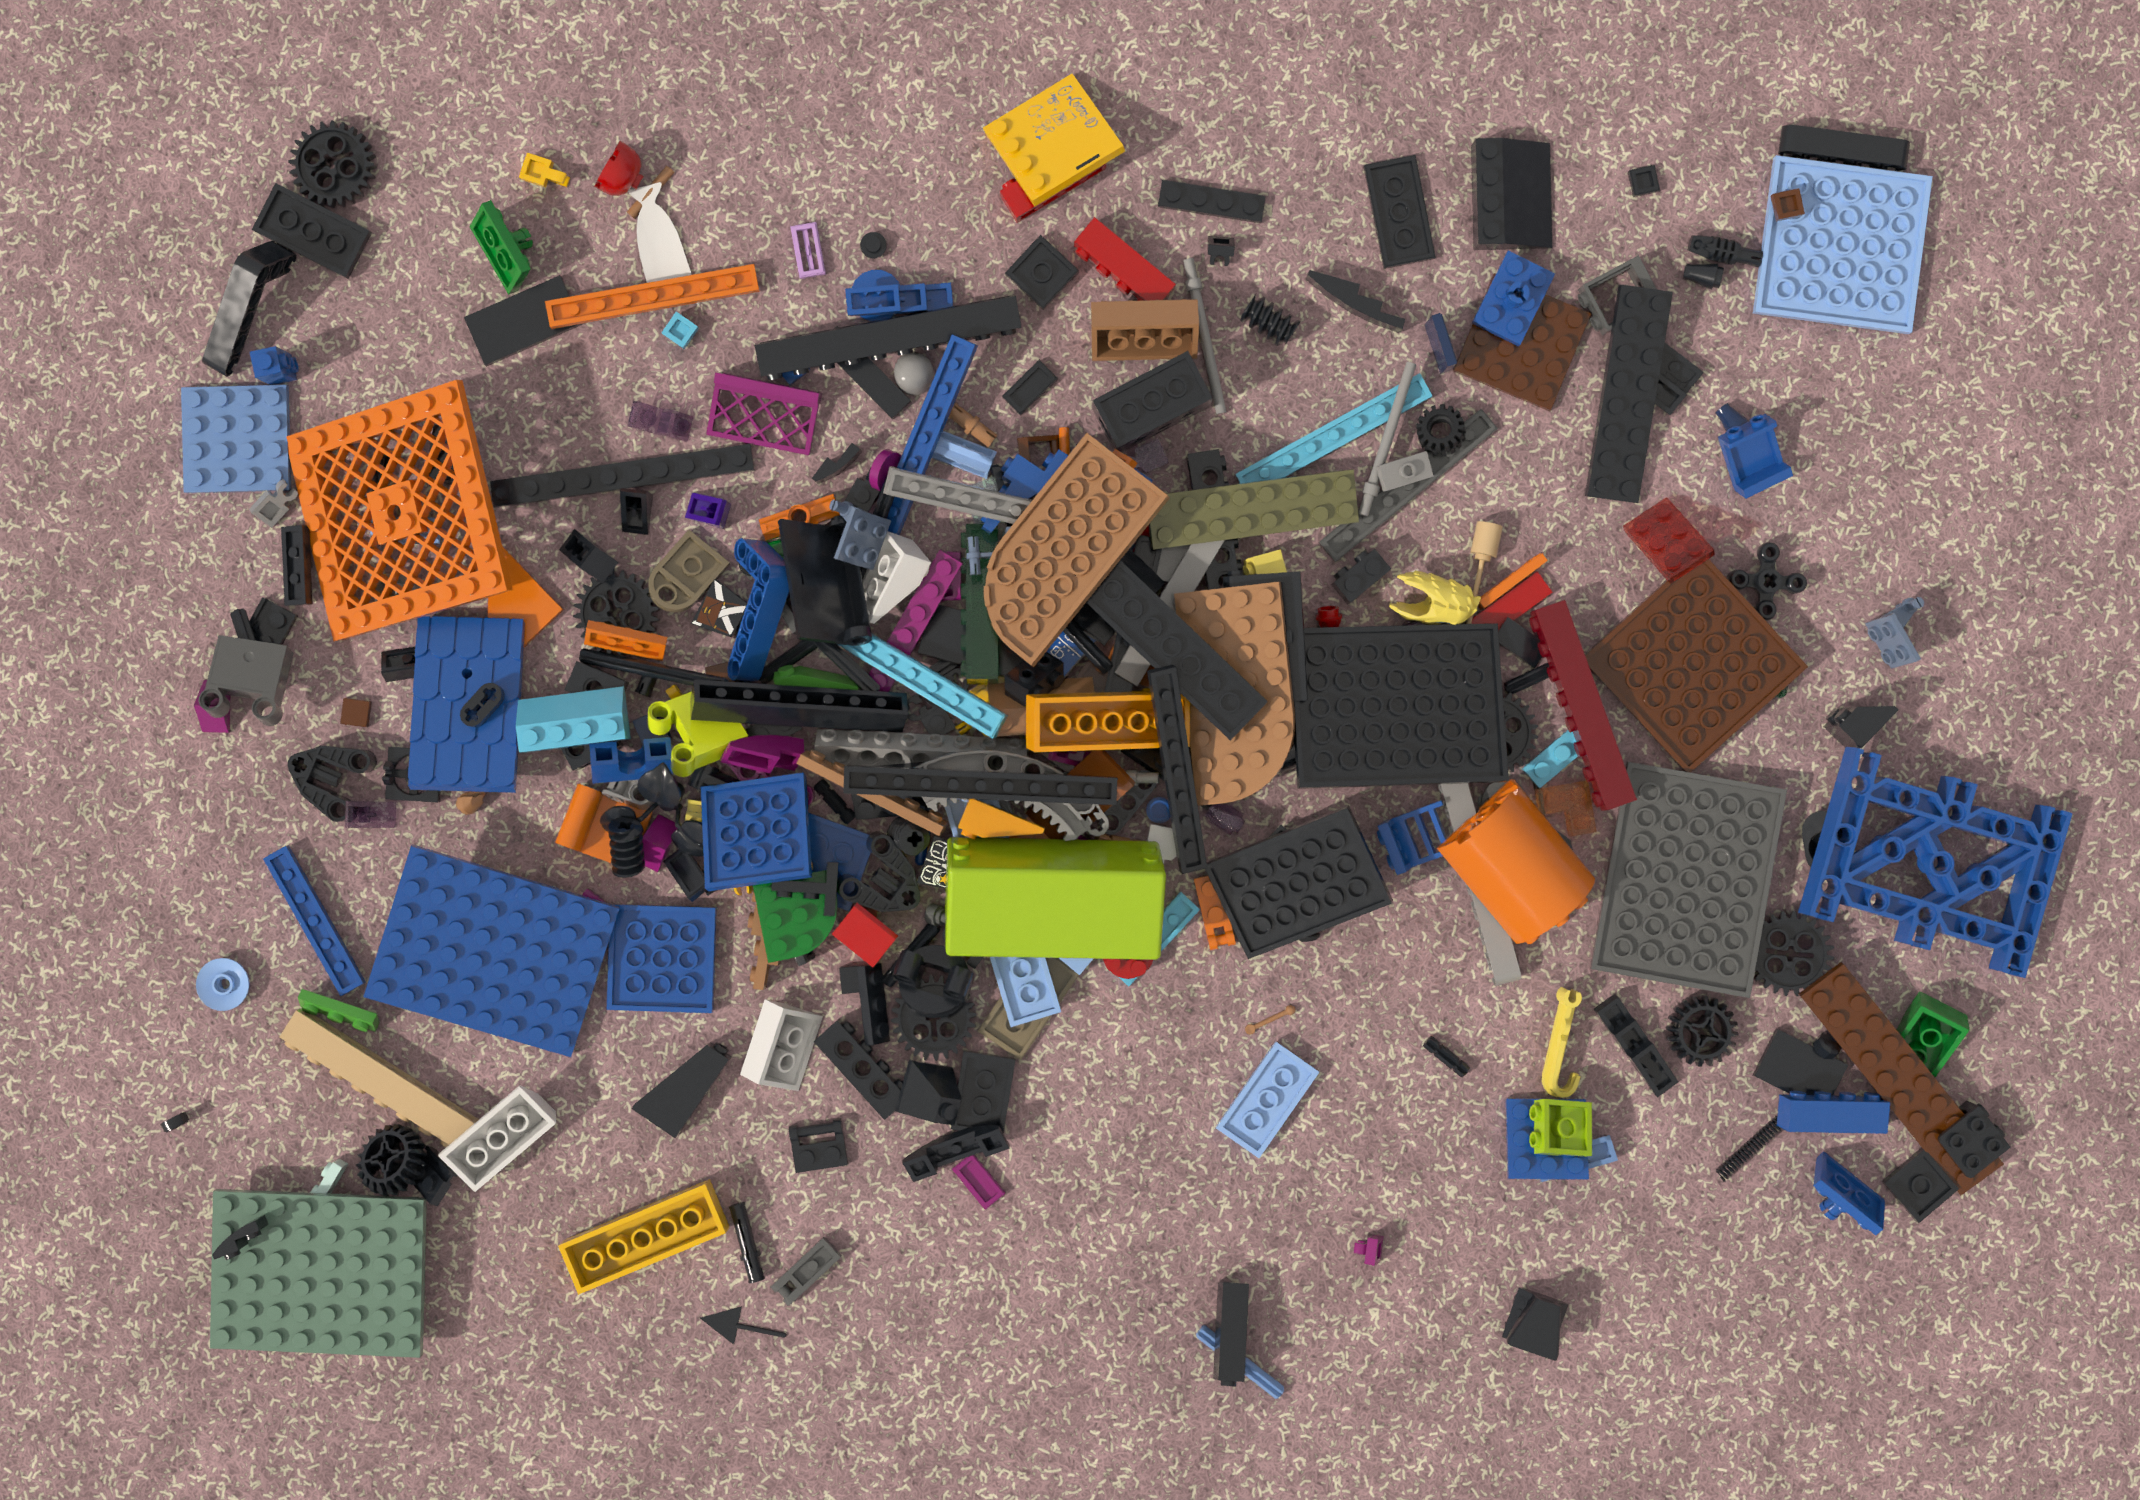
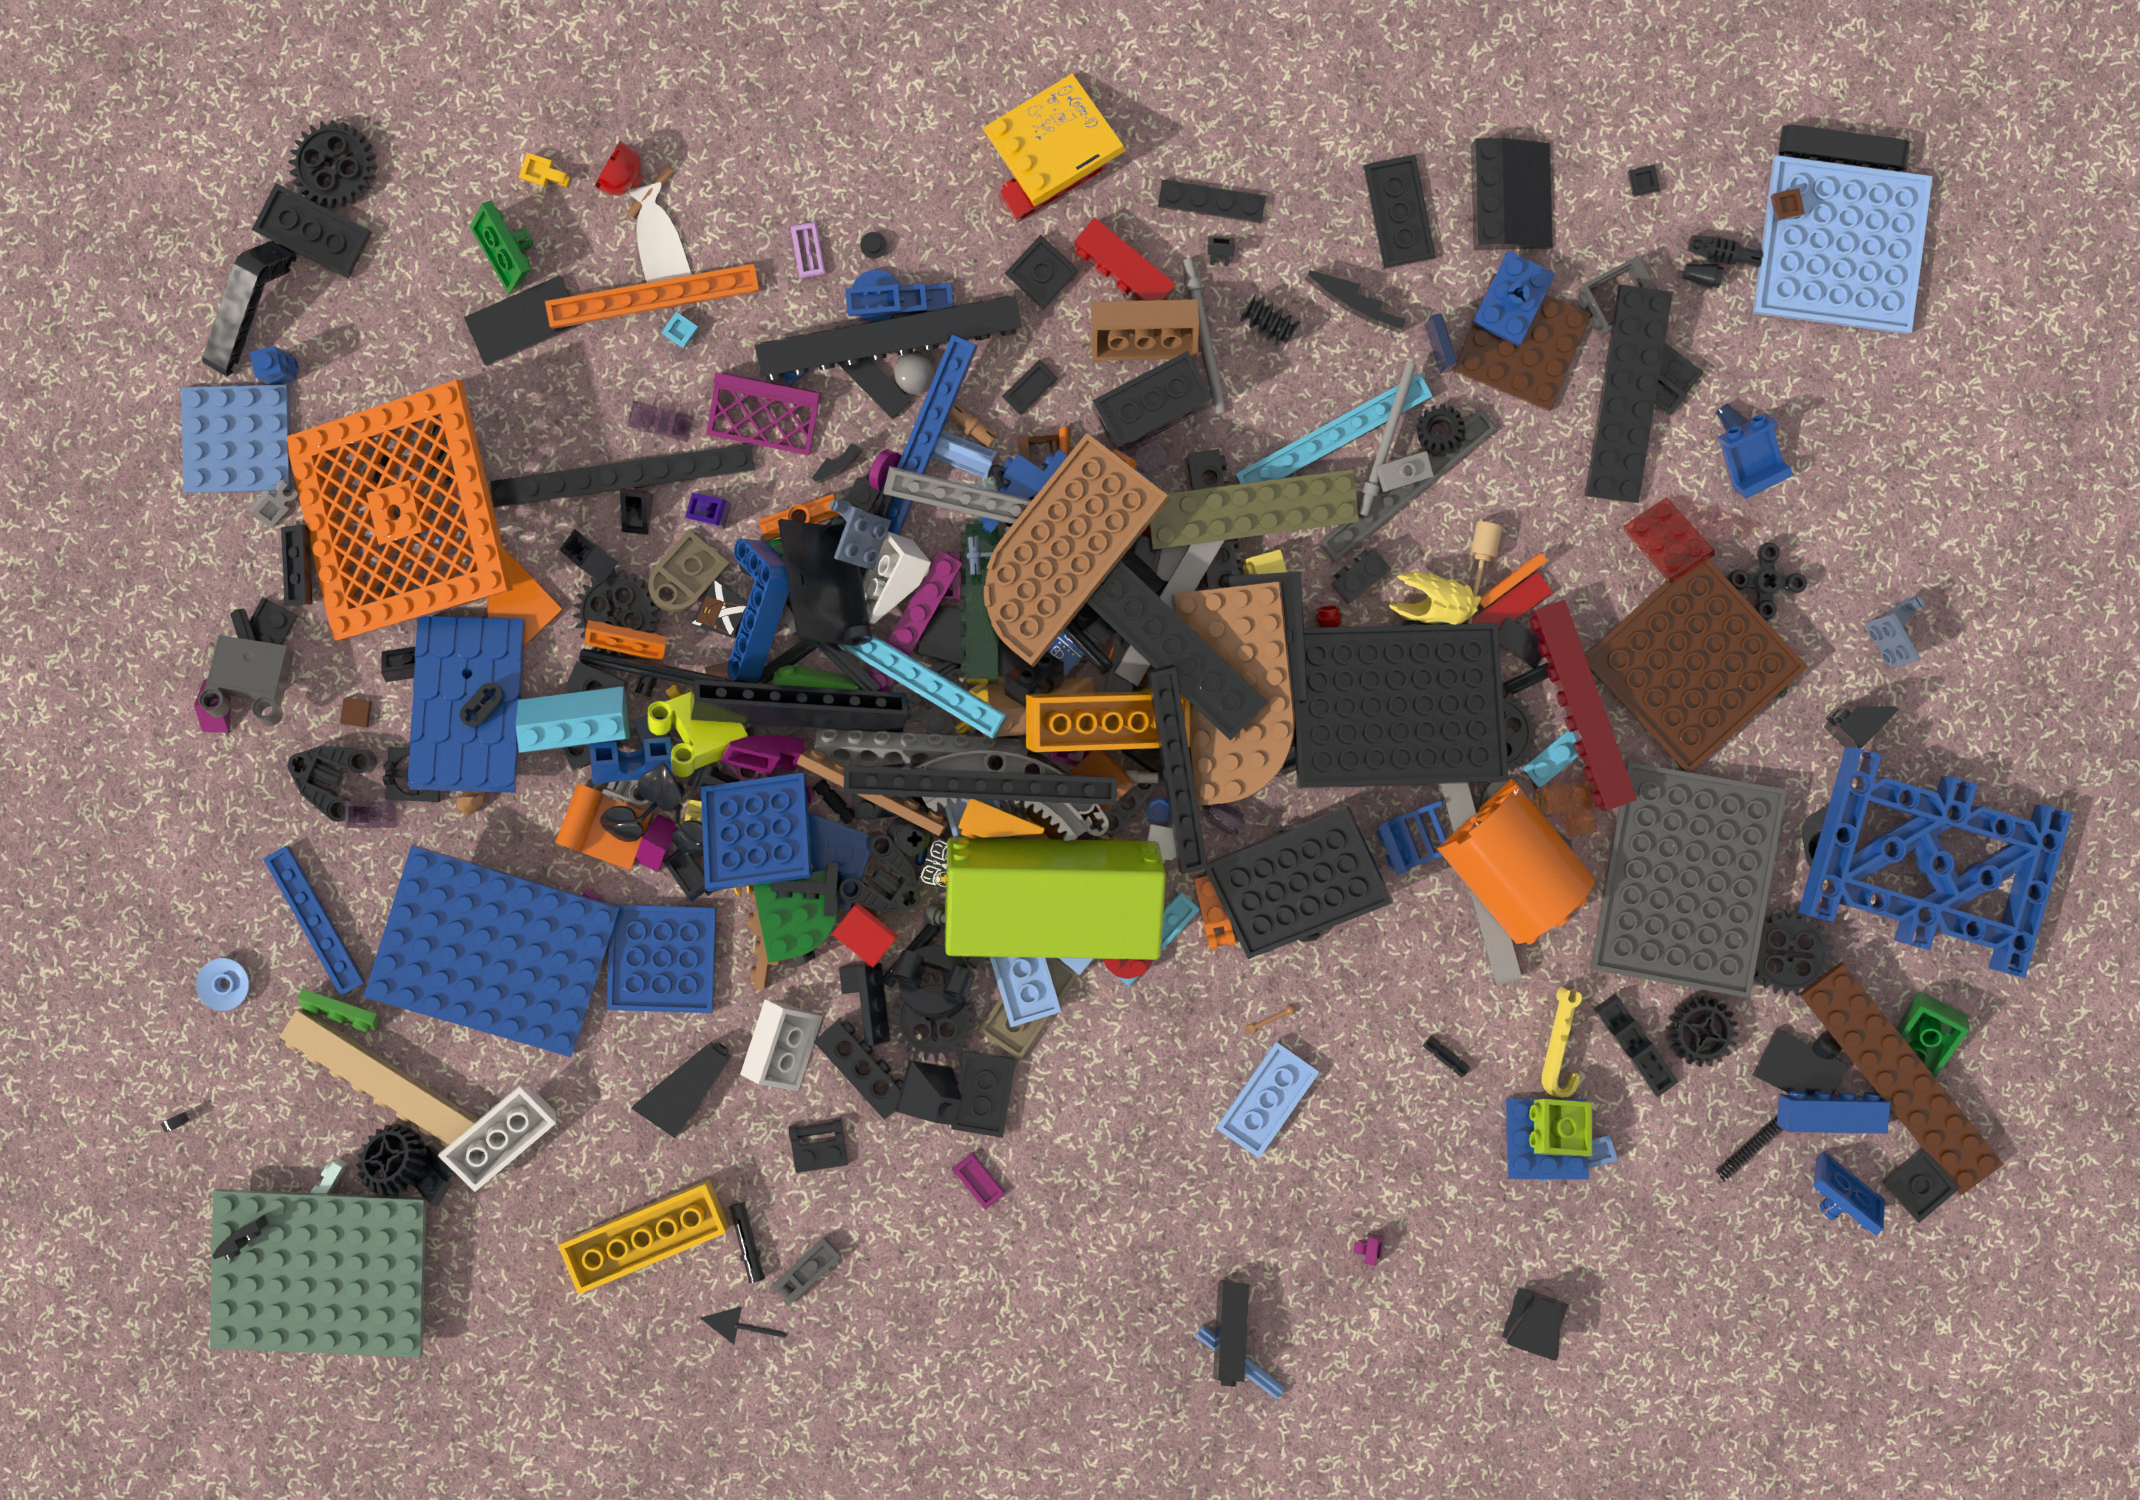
(626, 847): black piece -> none
(953, 1147): black slope -> none
(1973, 1140): black bracket -> none

